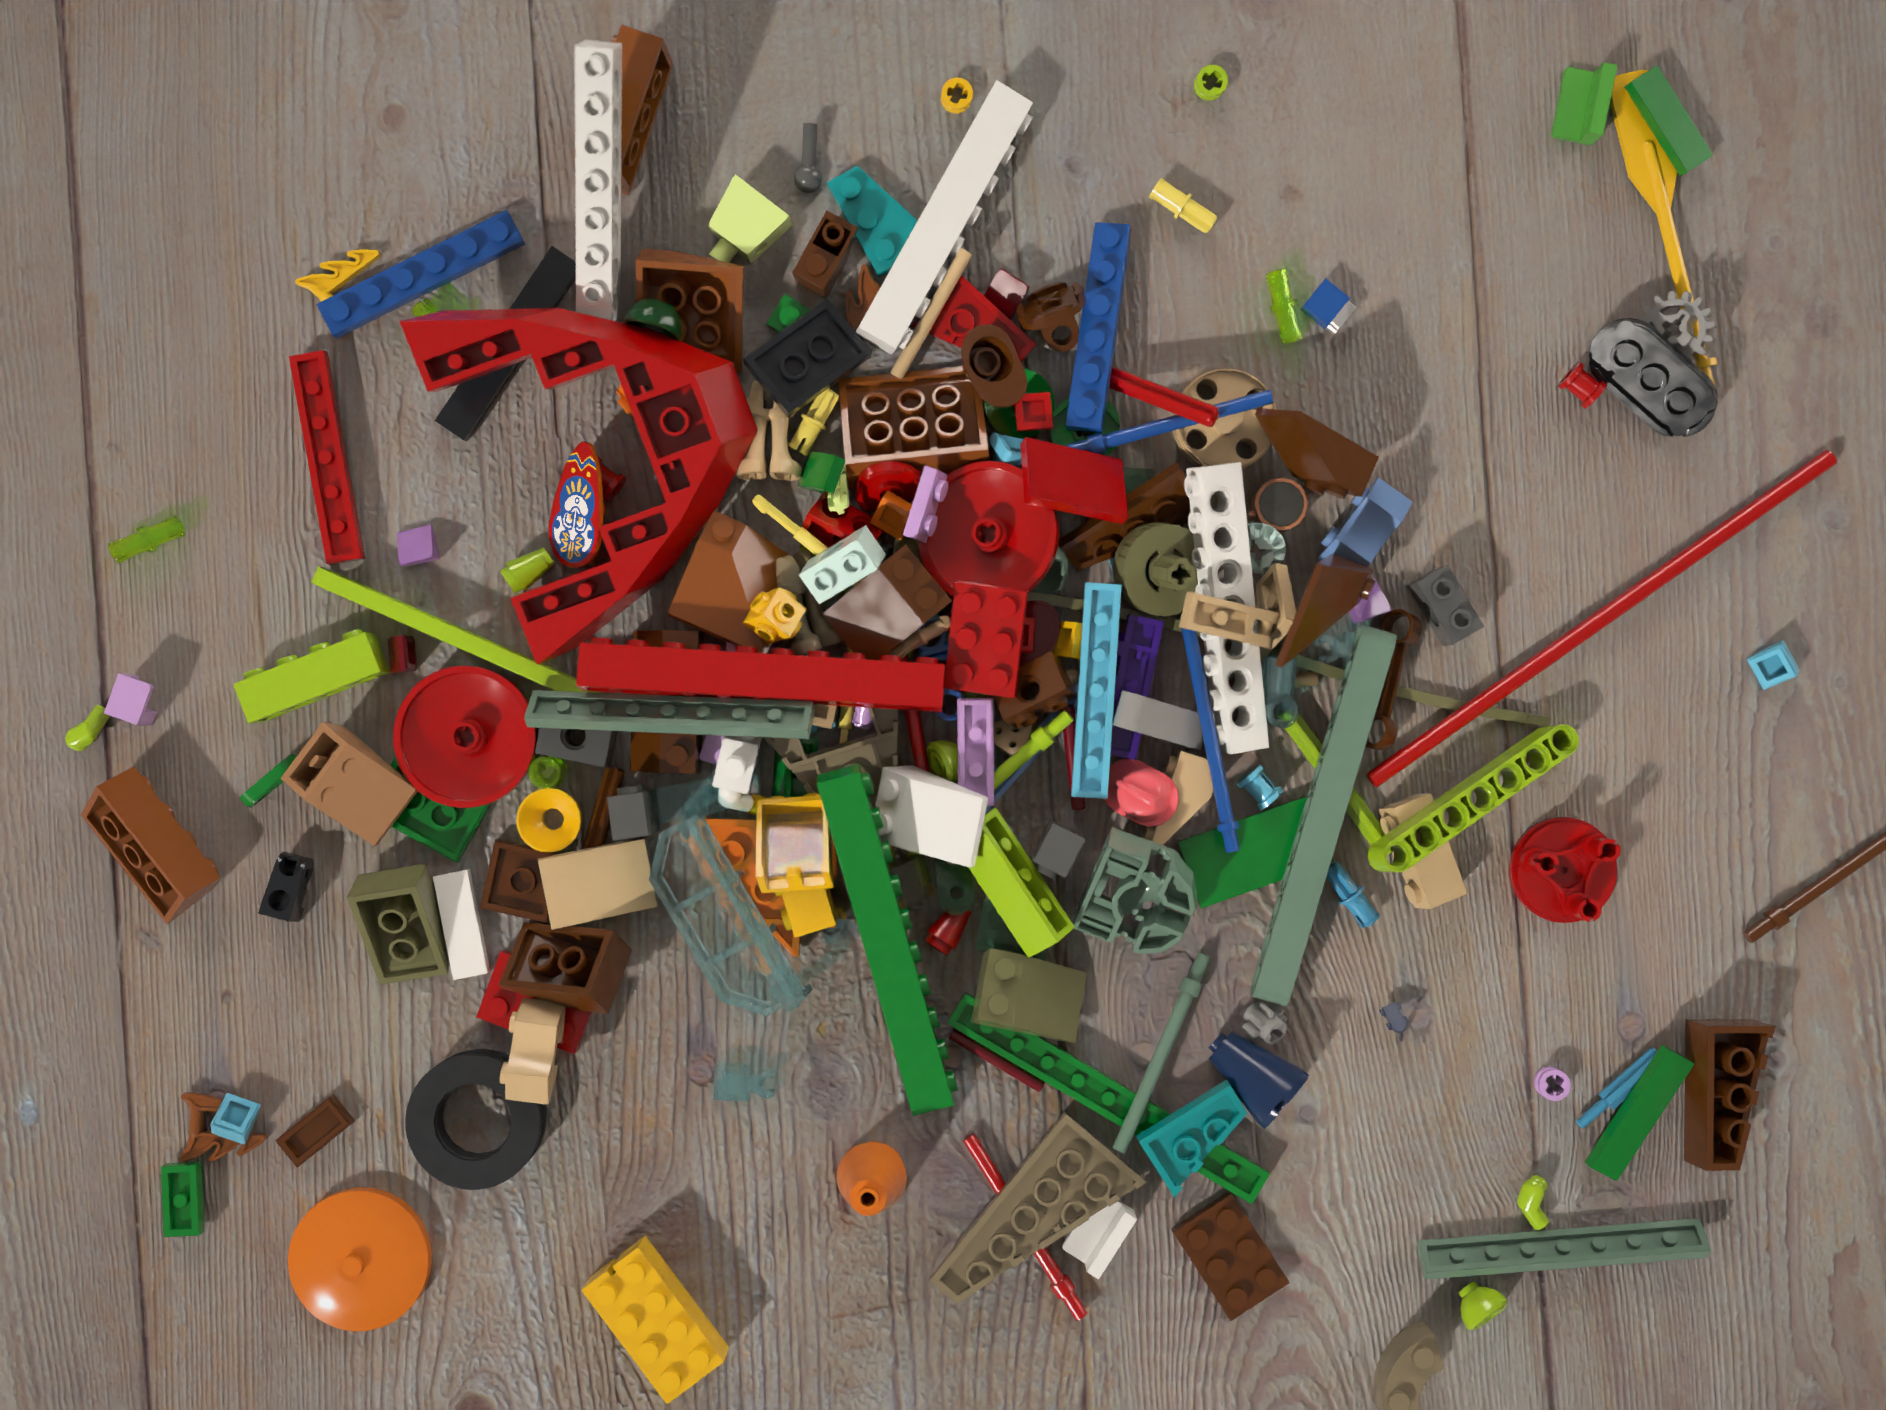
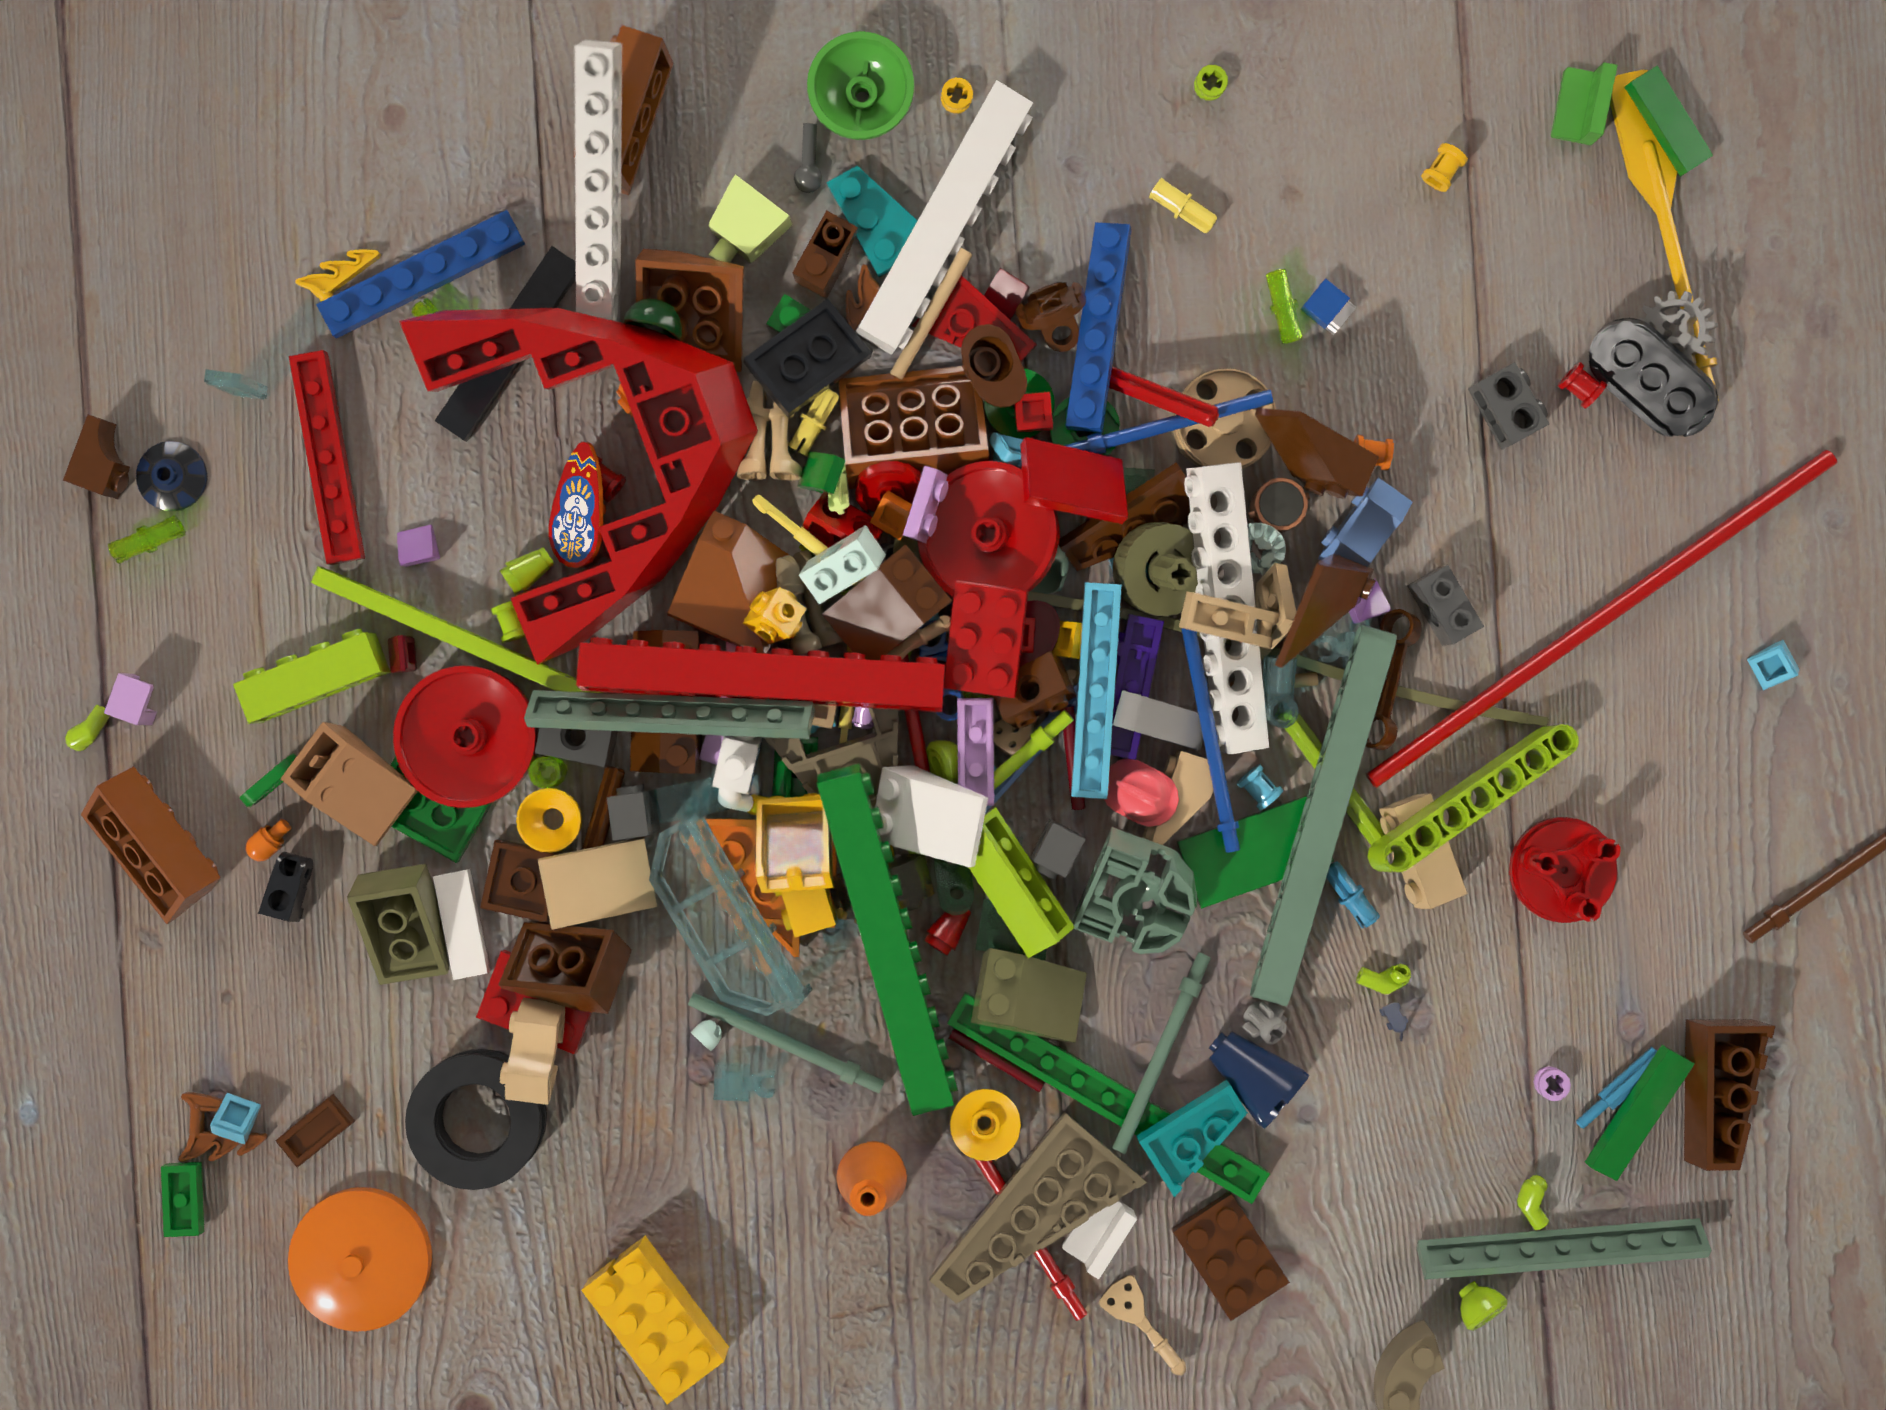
(95, 460): none -> reddish brown arch
(186, 479): none -> dish
(235, 384): none -> clear light blue tile
(267, 841): none -> orange cylinder
(508, 622): none -> lime bush
(708, 1033): none -> light aqua hinge
(848, 1072): none -> sand green bar
(856, 65): none -> bright green hat
(997, 1137): none -> yellow dish
(1137, 1316): none -> tan piece
(1379, 448): none -> orange bush
(1385, 981): none -> lime arm
(1444, 167): none -> yellow bush
(1500, 410): none -> dark grey brick

